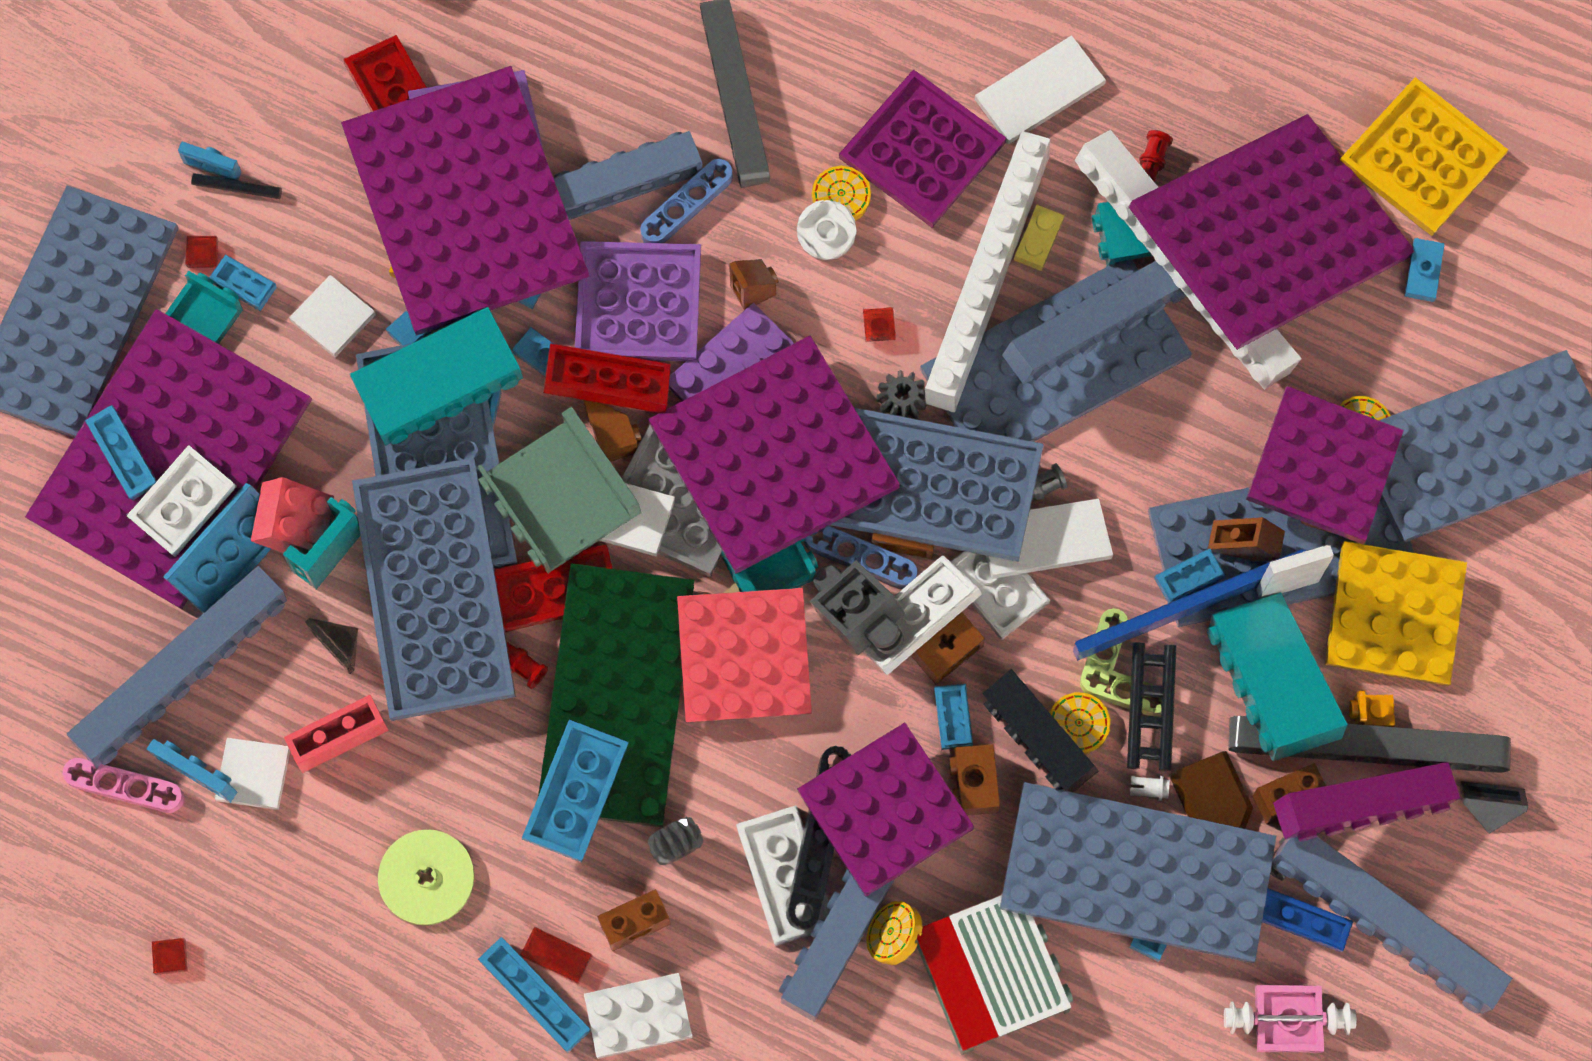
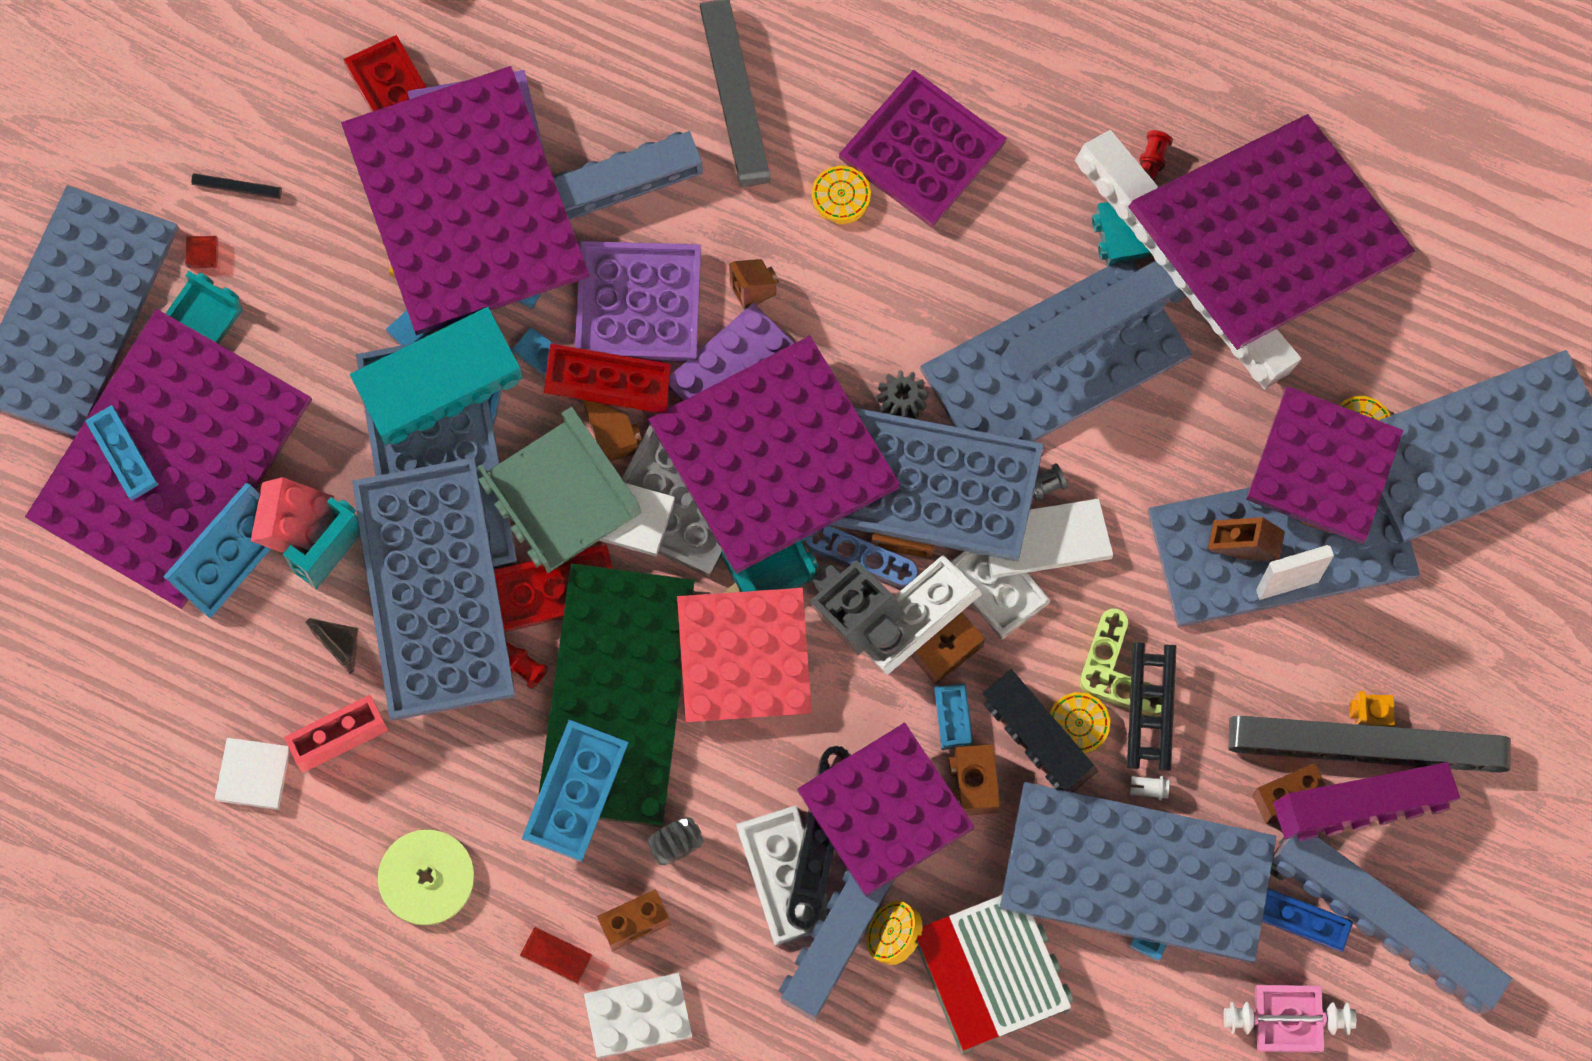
(121, 790): bright pink beam -> none
(169, 956): clear red tile -> none
(177, 667): sand blue brick -> none
(181, 501): white plate -> none
(193, 769): dark azure plate -> none
(209, 161): dark azure plate -> none
(245, 282): dark azure plate -> none
(332, 316): white tile -> none
(534, 995): dark azure plate -> none
(690, 206): medium blue beam -> none
(826, 230): white tile -> none
(879, 324): clear red plate -> none
(987, 272): white brick -> none
(1039, 237): light yellow plate -> none
(1040, 89): white tile -> none
(1171, 612): blue tile -> none
(1189, 576): dark azure plate -> none
(1213, 791): reddish brown tile -> none
(1276, 677): teal brick -> none
(1396, 613): yellow plate -> none
(1423, 156): yellow plate -> none
(1424, 270): dark azure plate -> none
(1493, 803): black slope -> none

